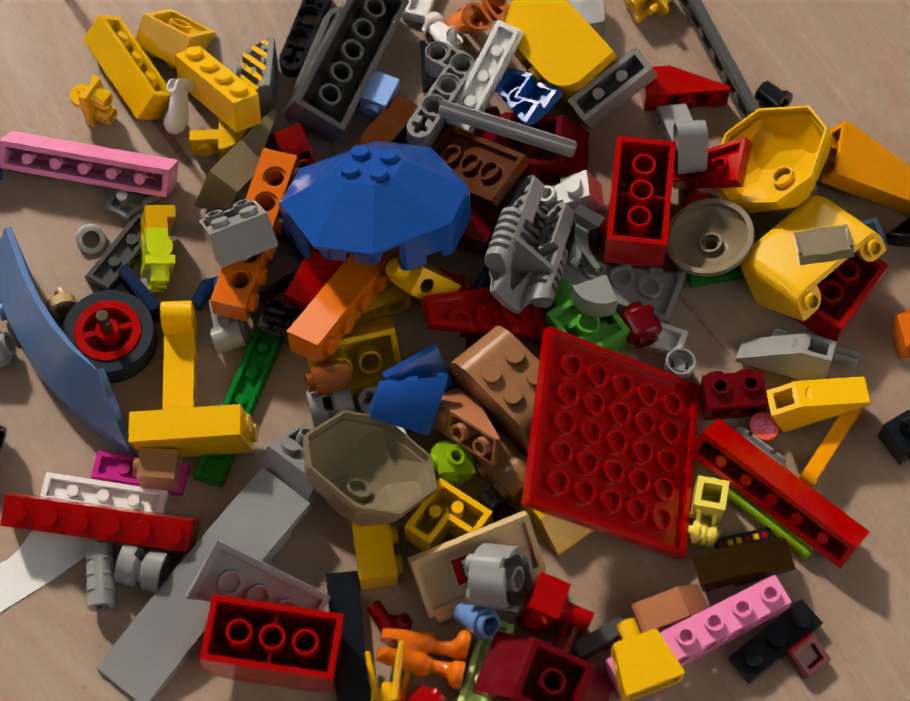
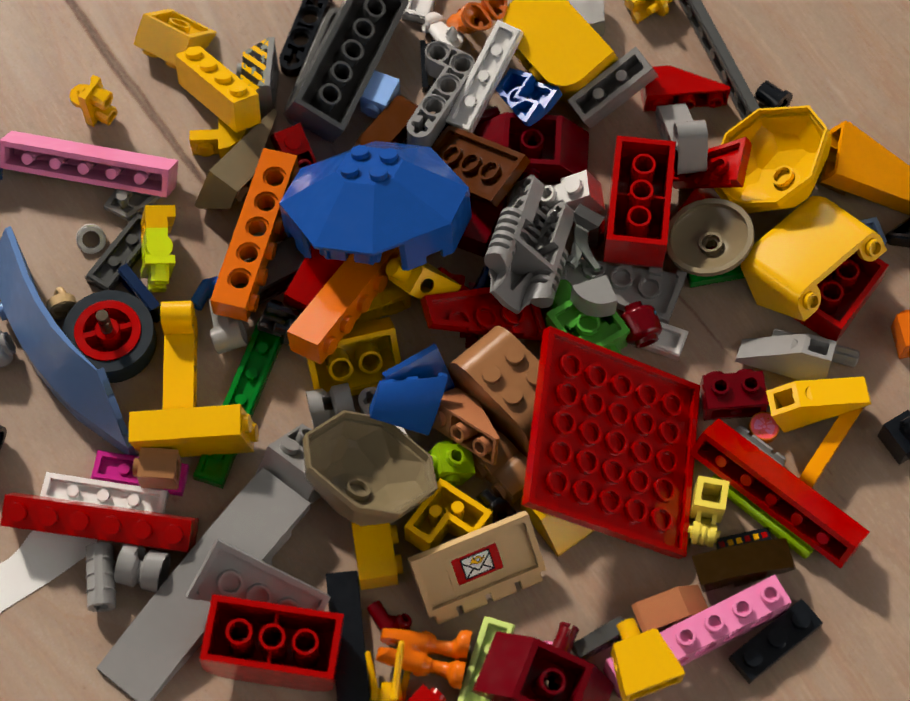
(128, 67): yellow brick -> none
(177, 115): white piece -> none
(238, 232): light grey slope -> none
(328, 377): dark orange brick -> none
(479, 621): medium blue cone -> none
(498, 577): light grey brick -> none
(507, 128): light grey axle -> none
(549, 606): red brick -> none
(681, 361): light grey wheel -> none
(808, 655): dark red tile -> none
(823, 244): dark tan piece -> none

